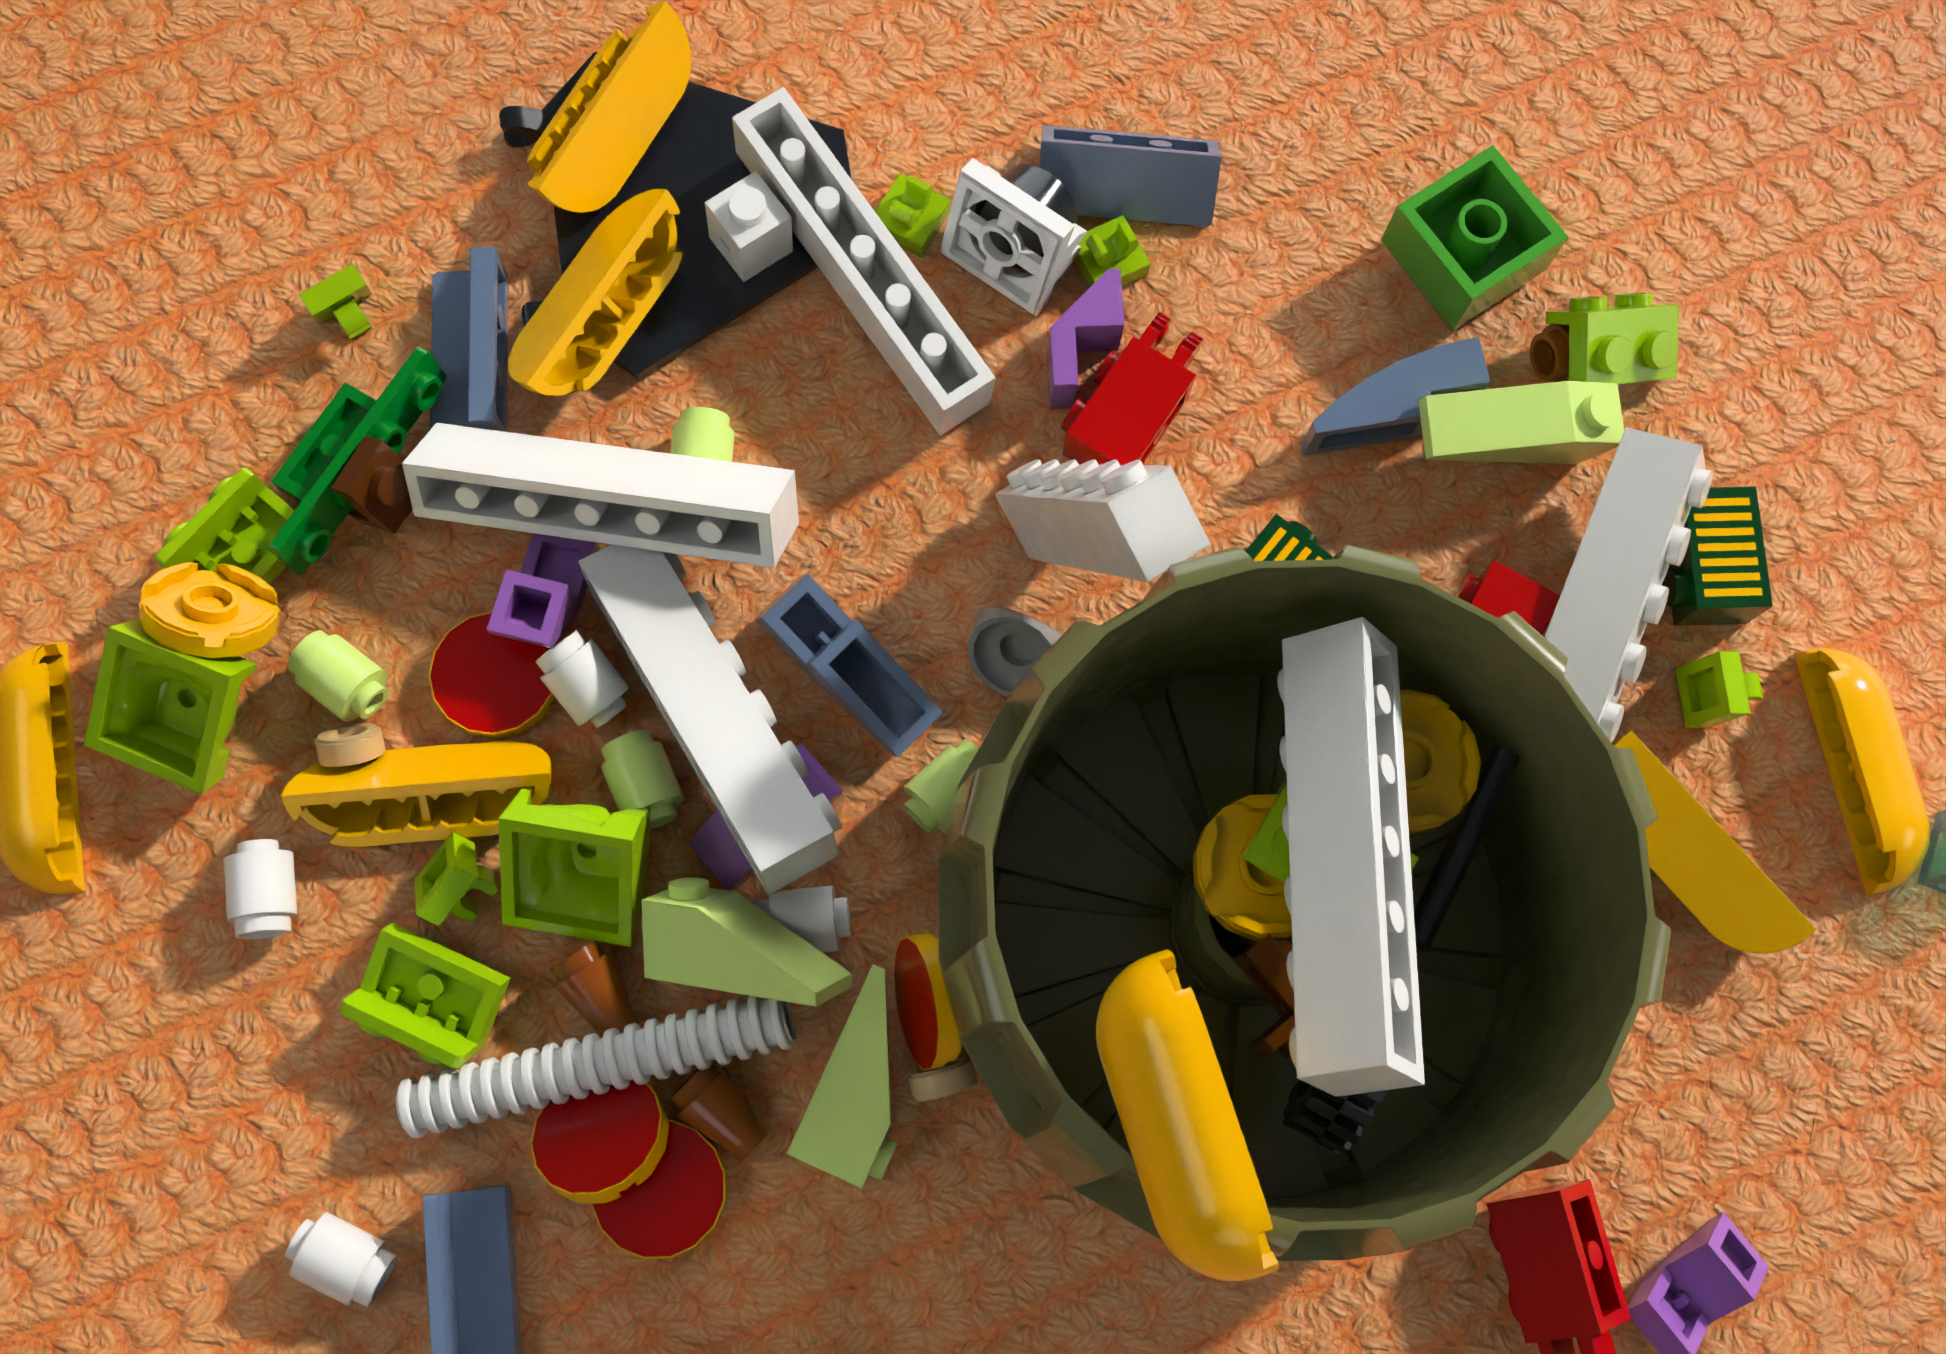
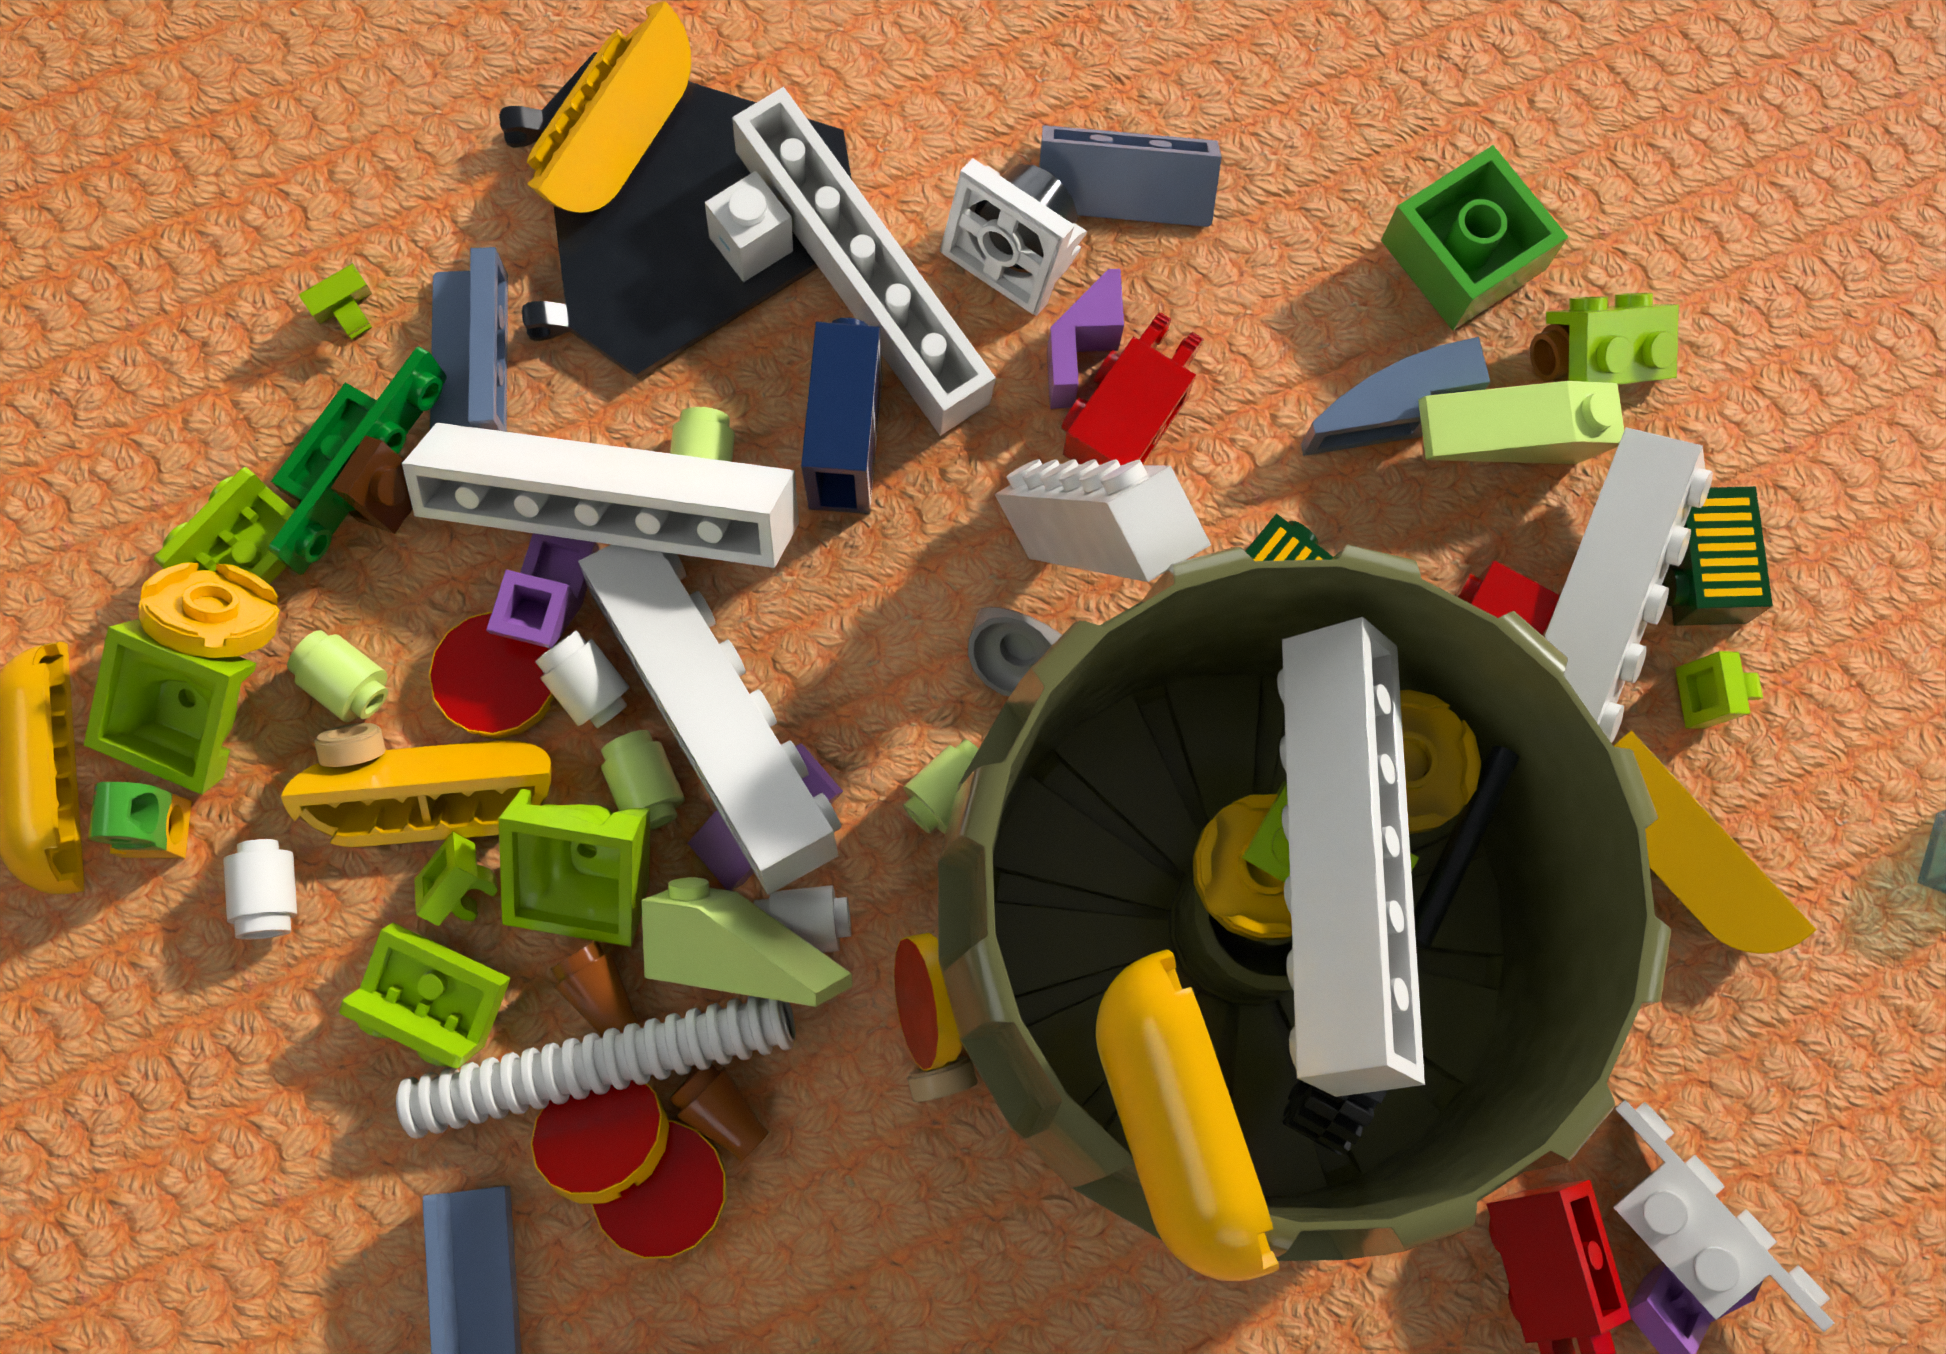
(137, 820): none -> bright green leg
(340, 1260): white brick -> none
(599, 298): yellow brick -> none
(842, 416): none -> dark blue brick
(849, 665): sand blue slope -> none
(852, 1104): yellowish green slope -> none
(913, 213): lime tile -> none
(1112, 247): lime tile -> none
(1266, 967): reddish brown bracket -> none
(1697, 1234): none -> white bracket
(1867, 766): yellow brick -> none

